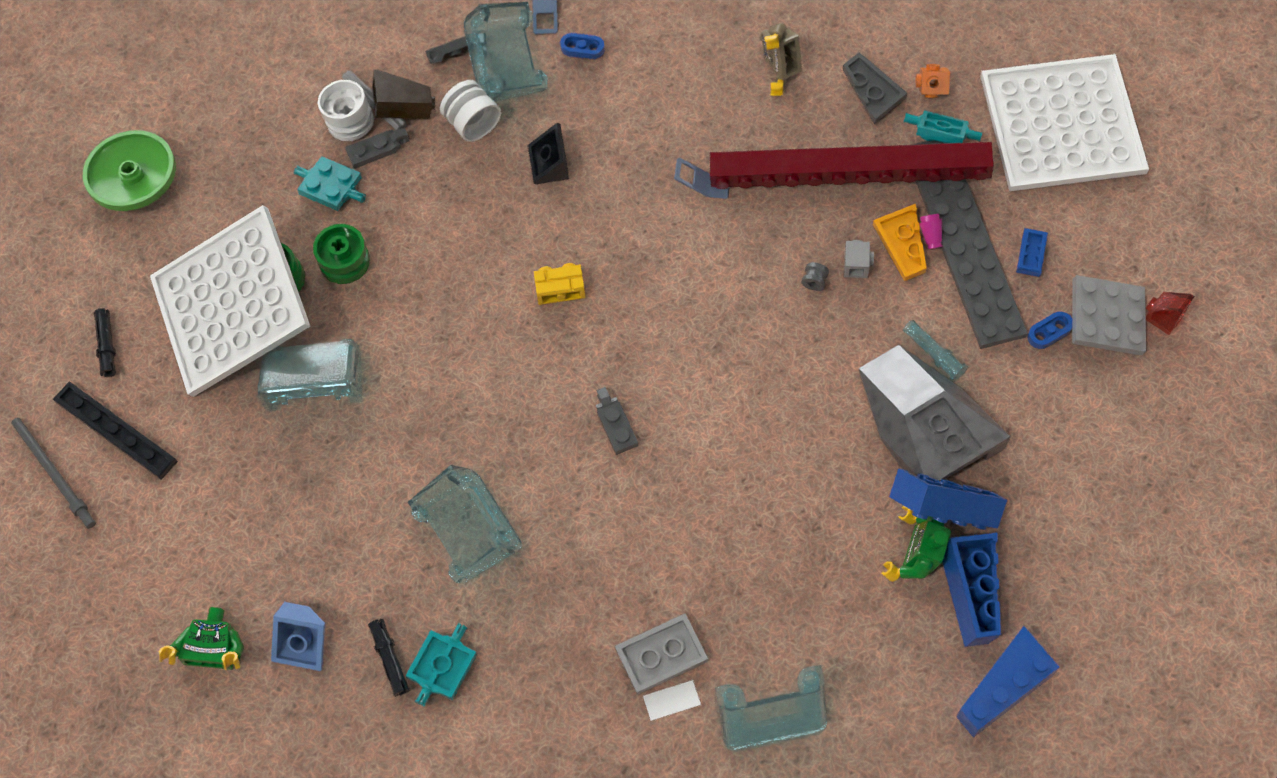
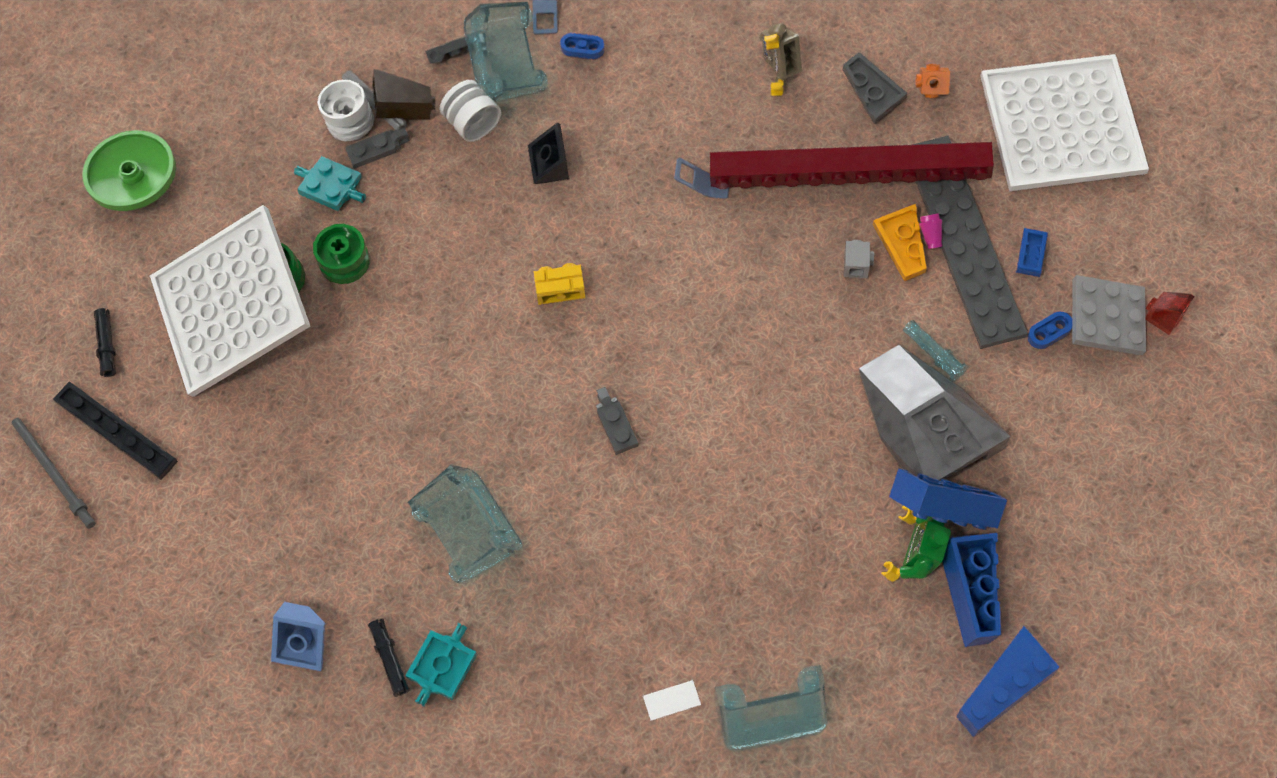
(206, 644): green torso -> none
(310, 372): clear light blue windscreen -> none
(661, 653): light grey plate -> none
(815, 276): dark grey wheel -> none
(942, 128): teal plate -> none

